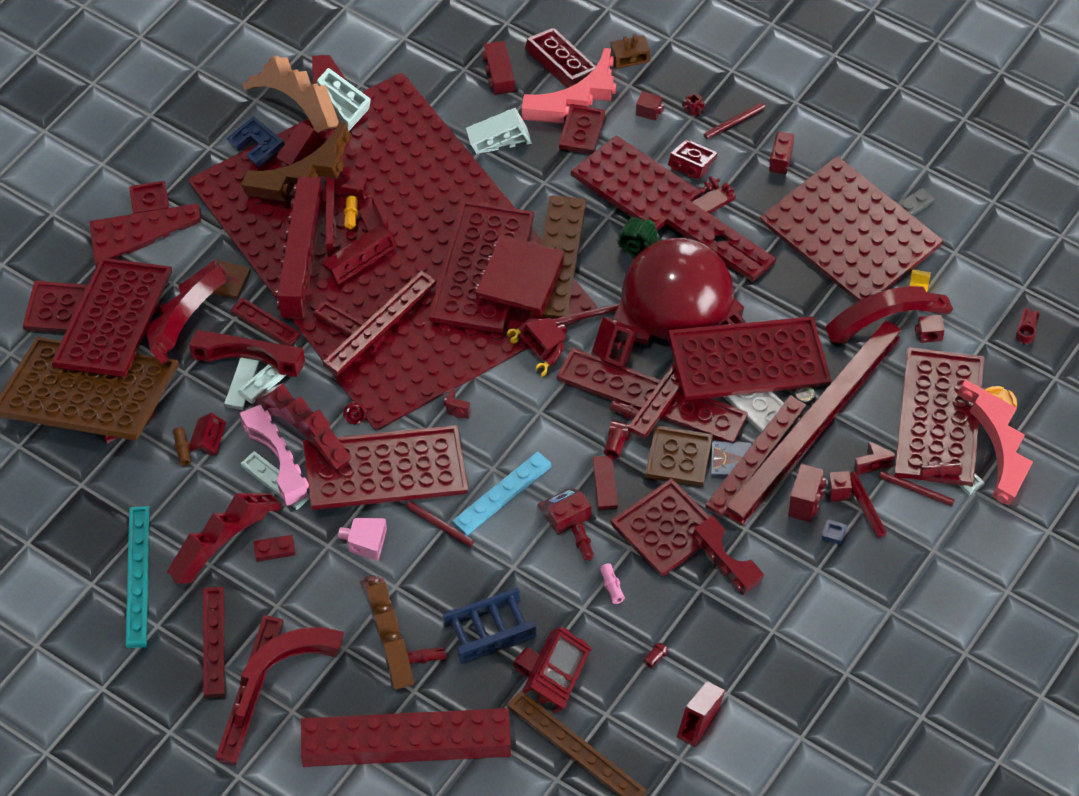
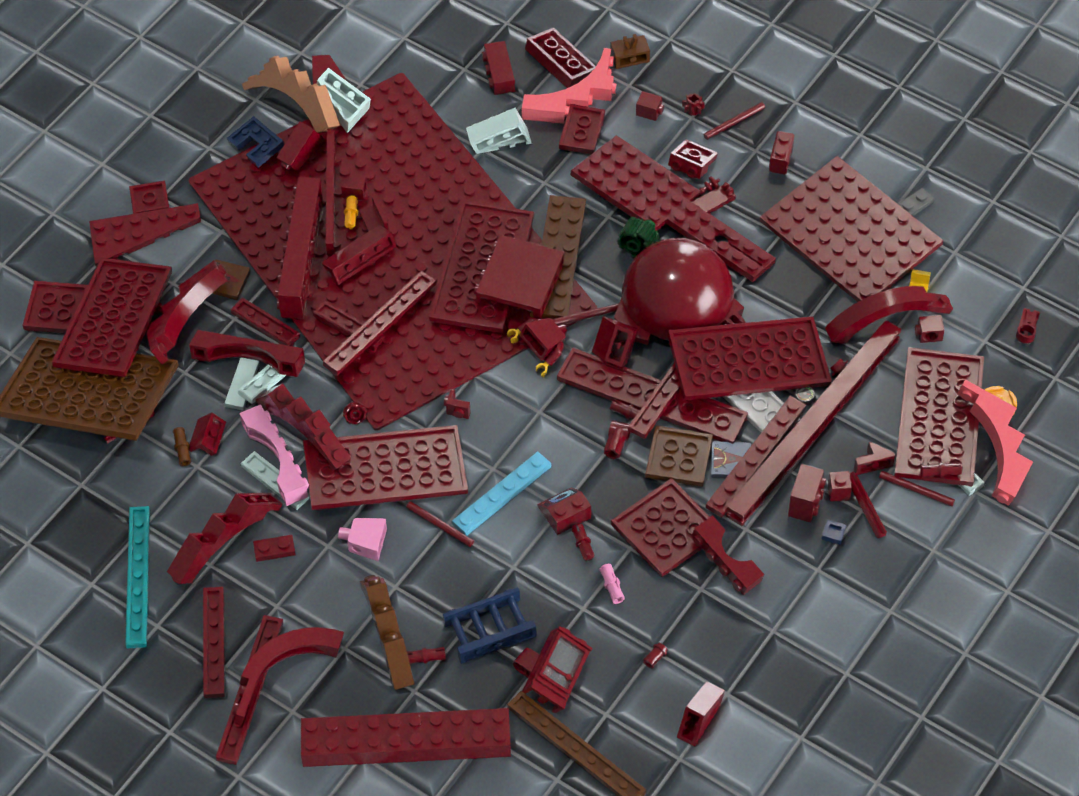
(323, 162): reddish brown arch -> none
(605, 482): dark red tile -> none
(838, 366): none -> dark red plate

